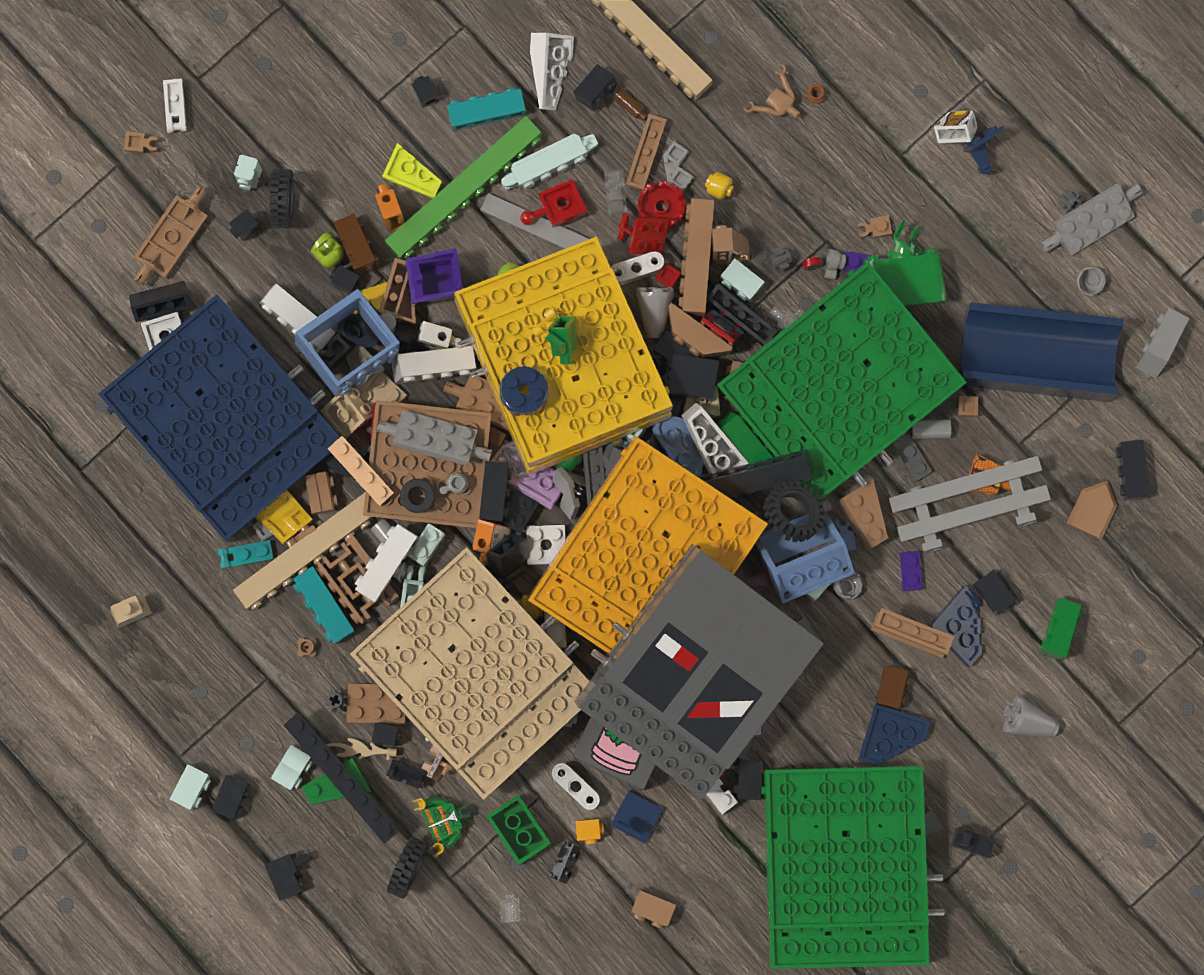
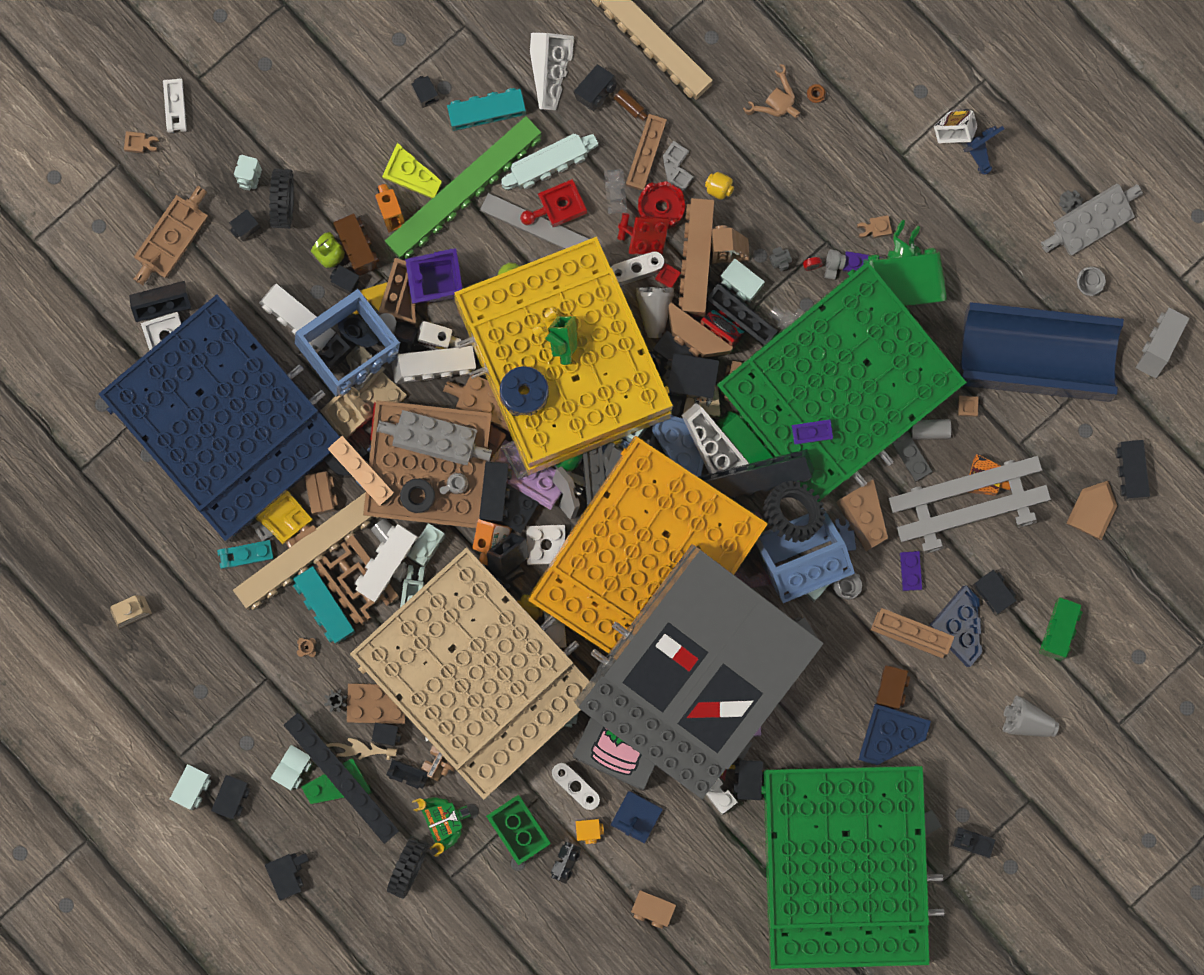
(510, 909): clear brick -> none
(812, 431): none -> dark purple plate

